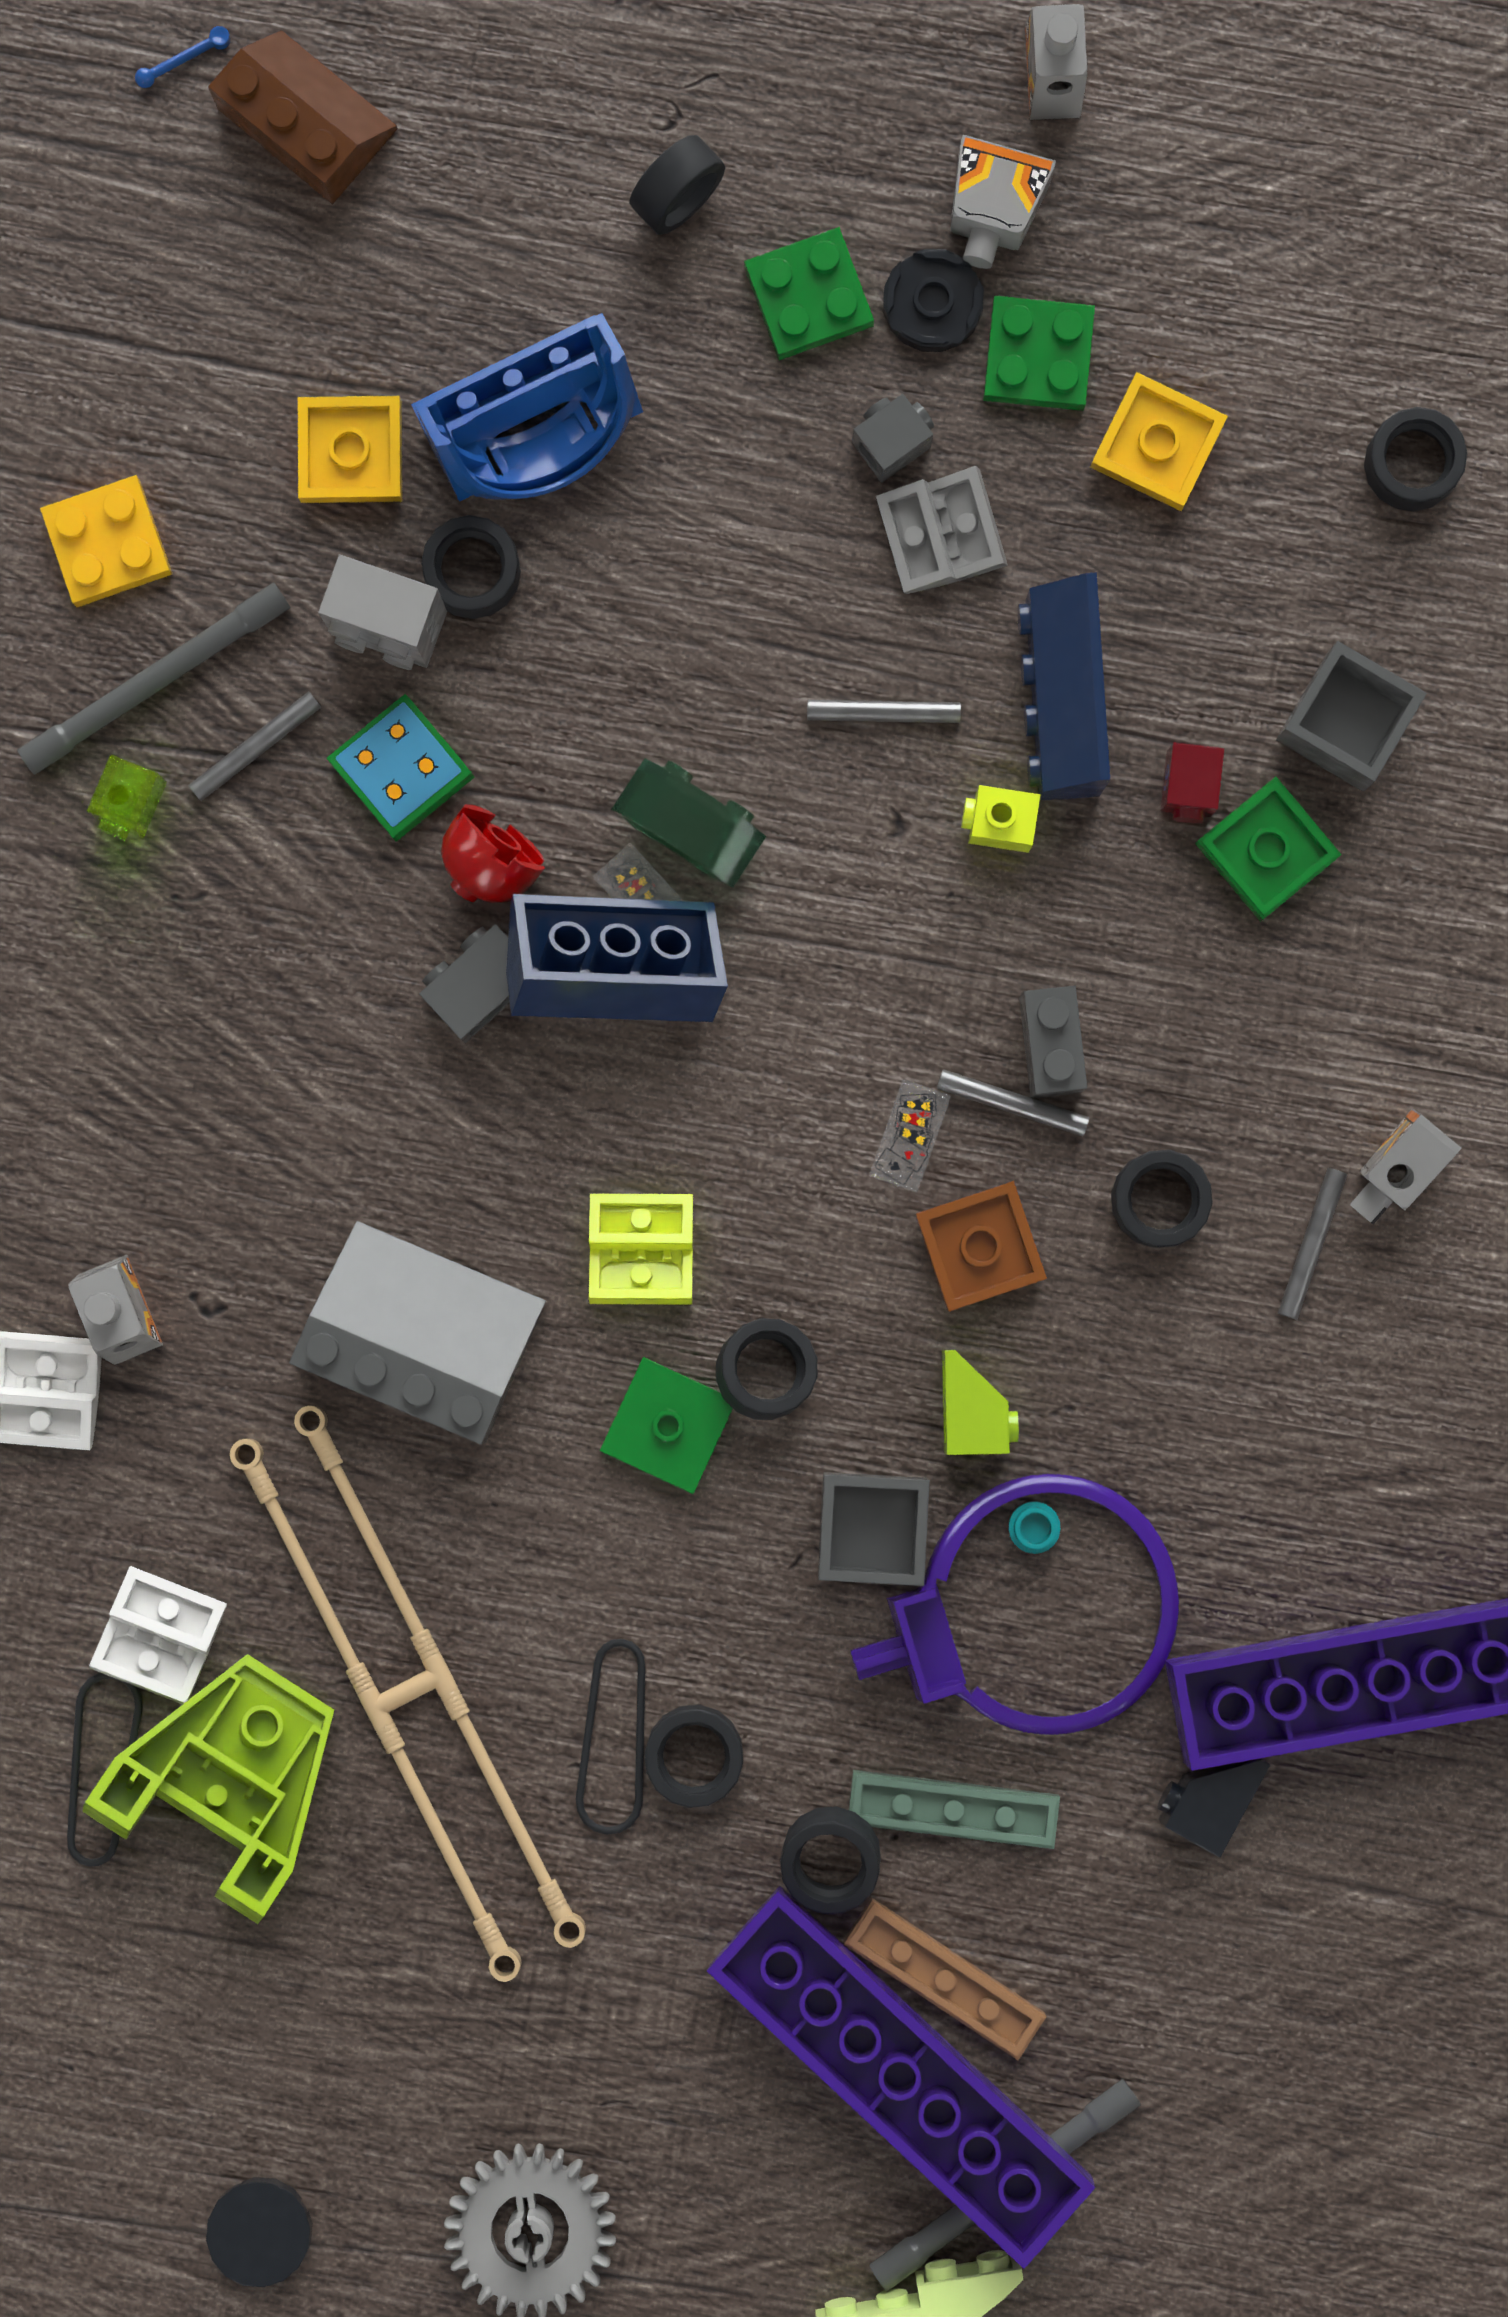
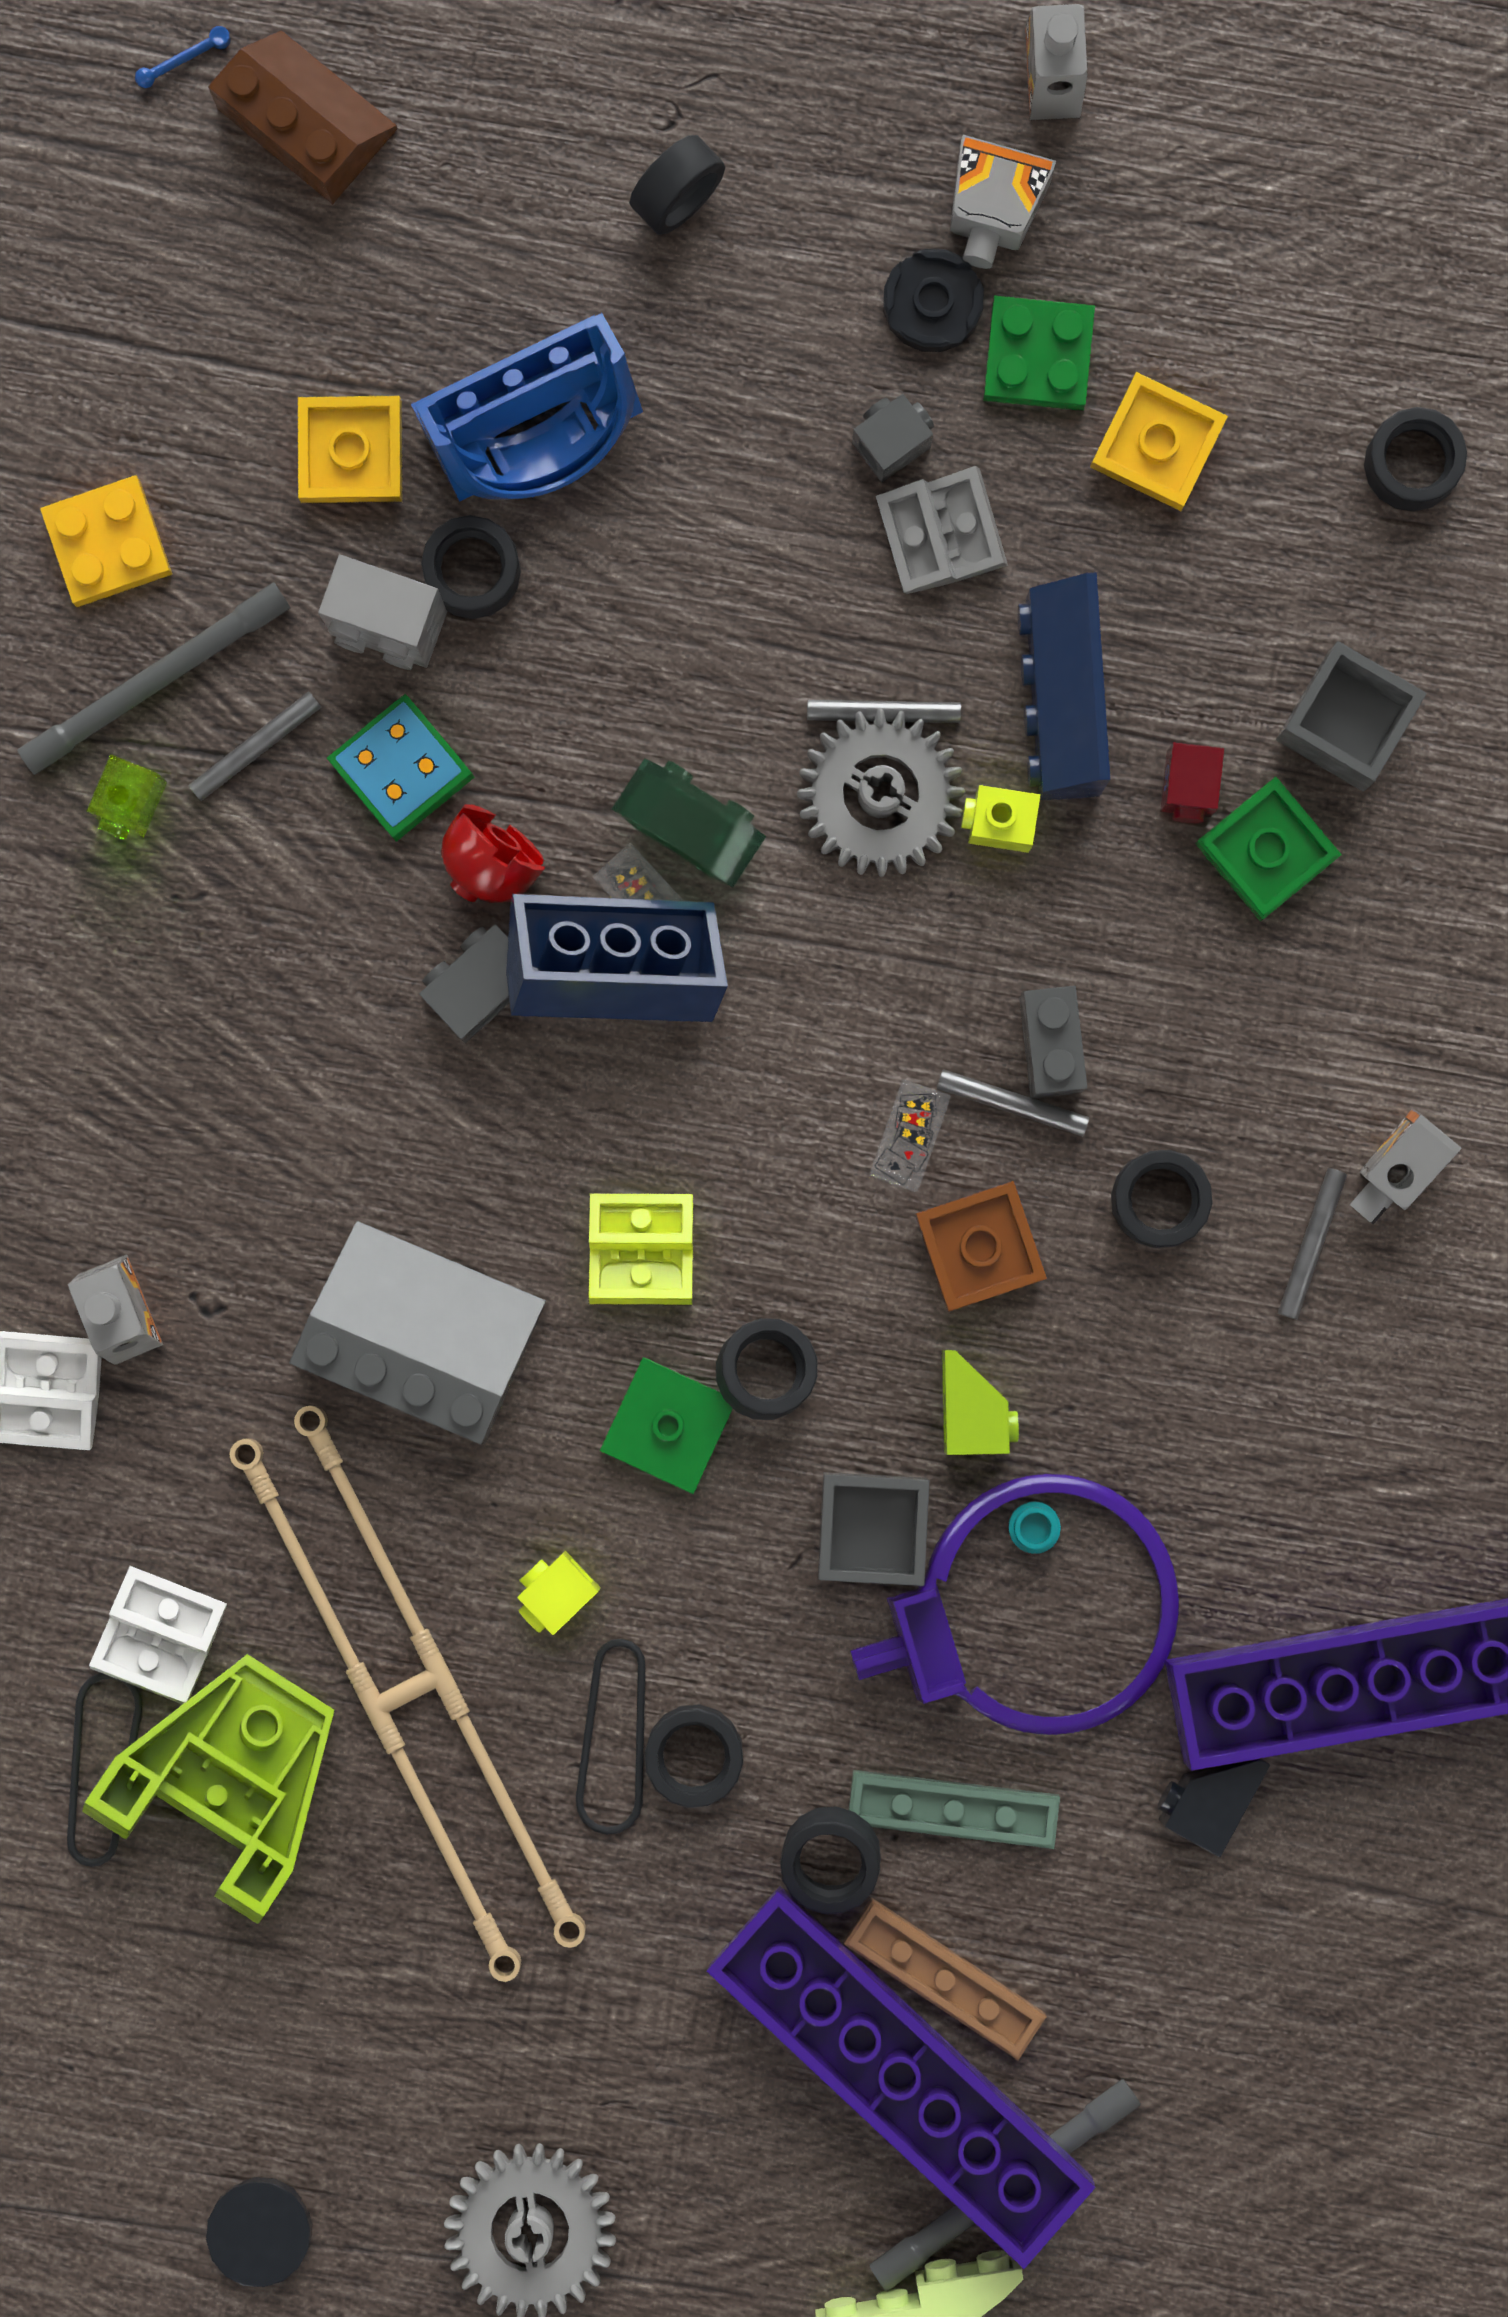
(555, 1593): none -> neon yellow brick
(809, 293): green plate -> none
(837, 768): none -> light grey gear

